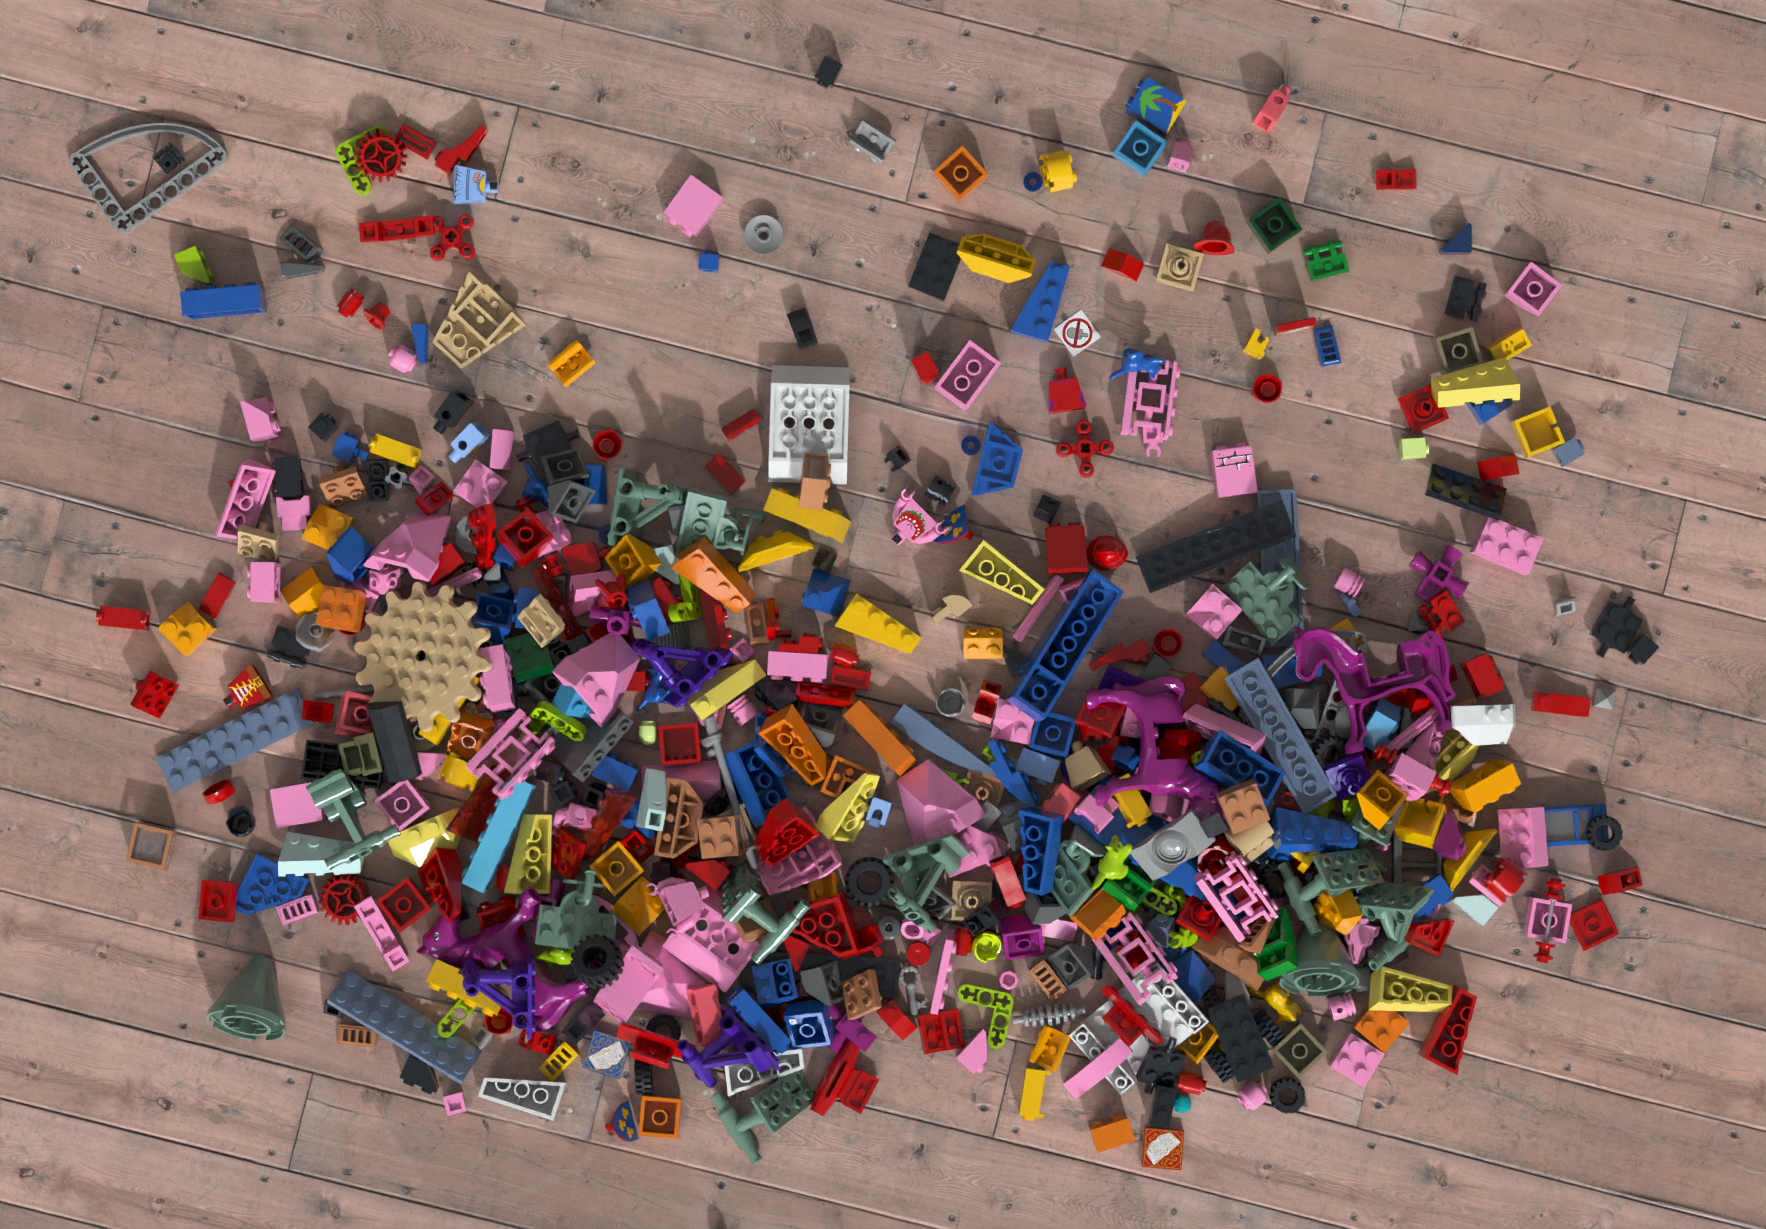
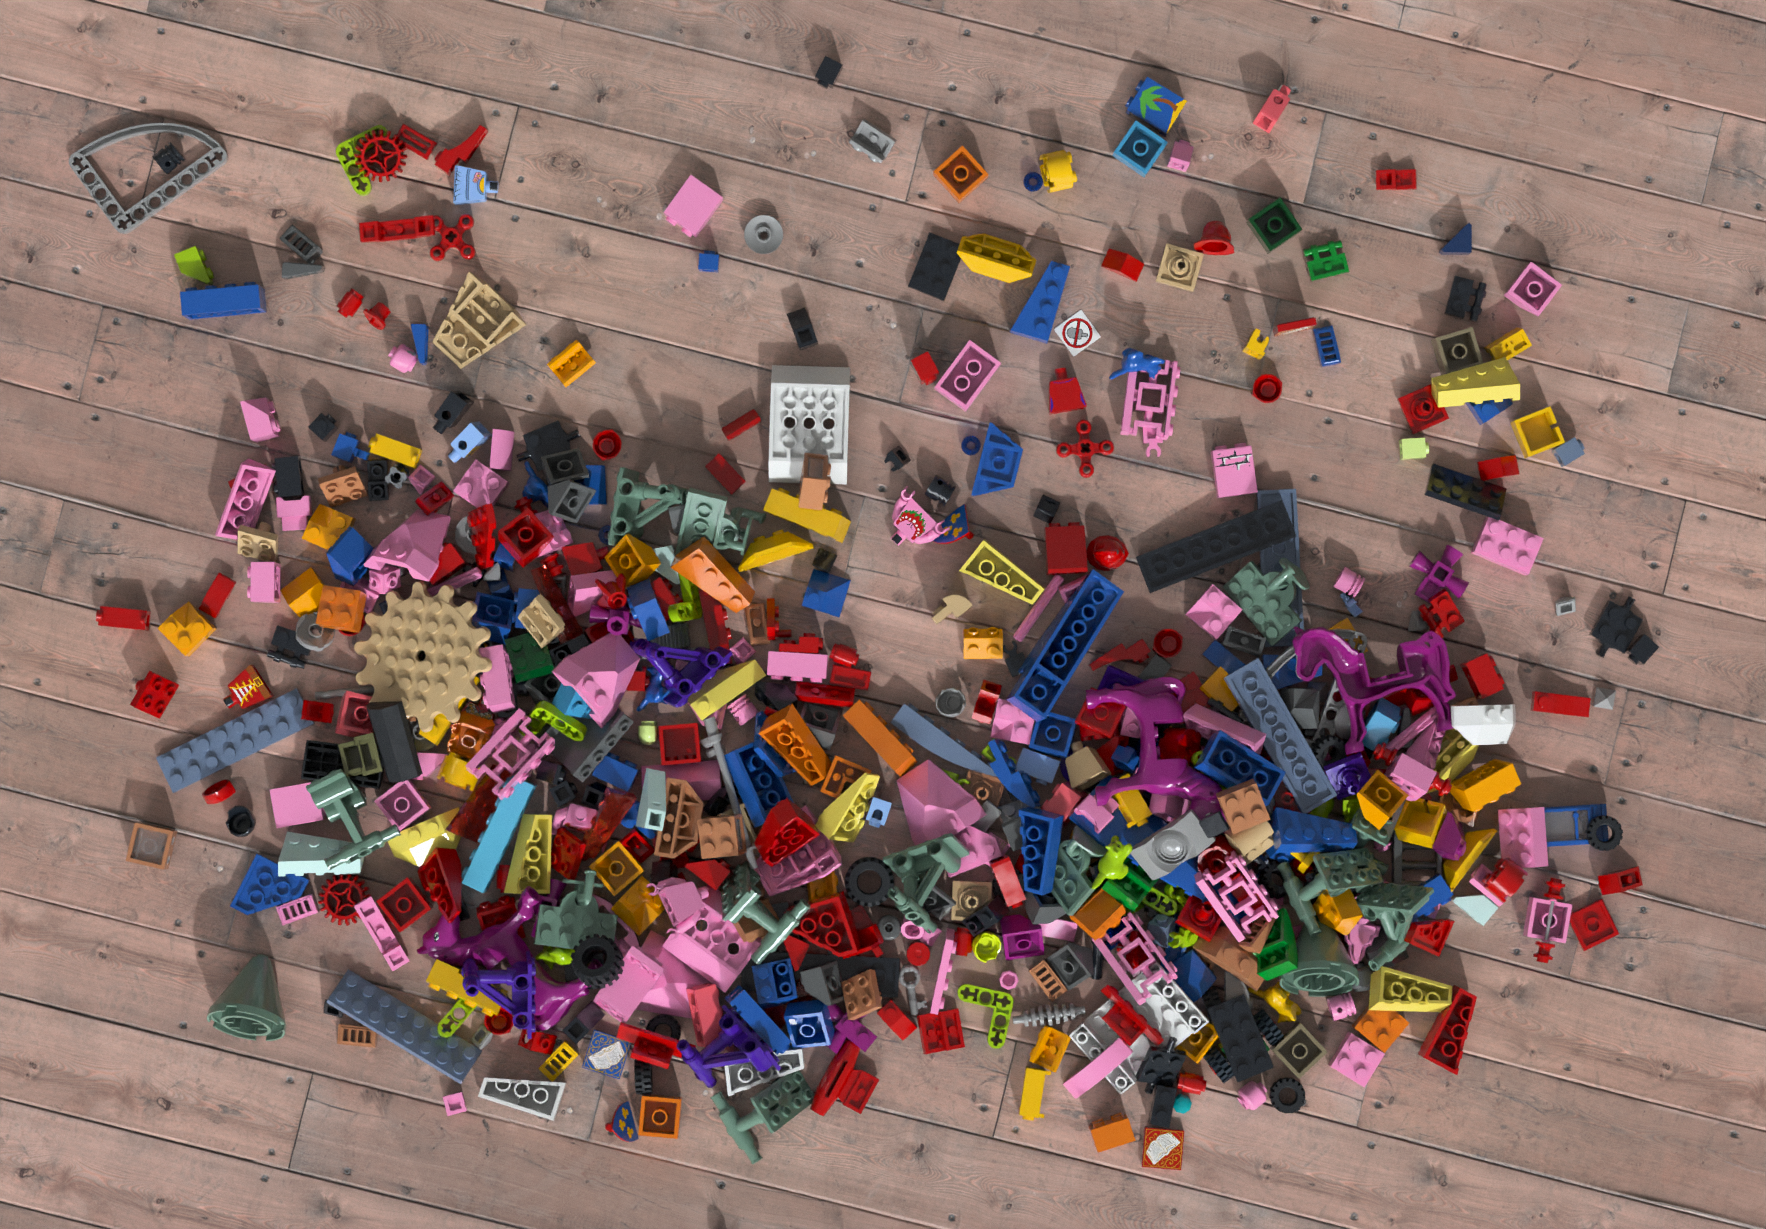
(218, 901): red plate -> none
(420, 1074): black slope -> none
(874, 624): yellow wedge -> none
(975, 1053): bright pink slope -> none

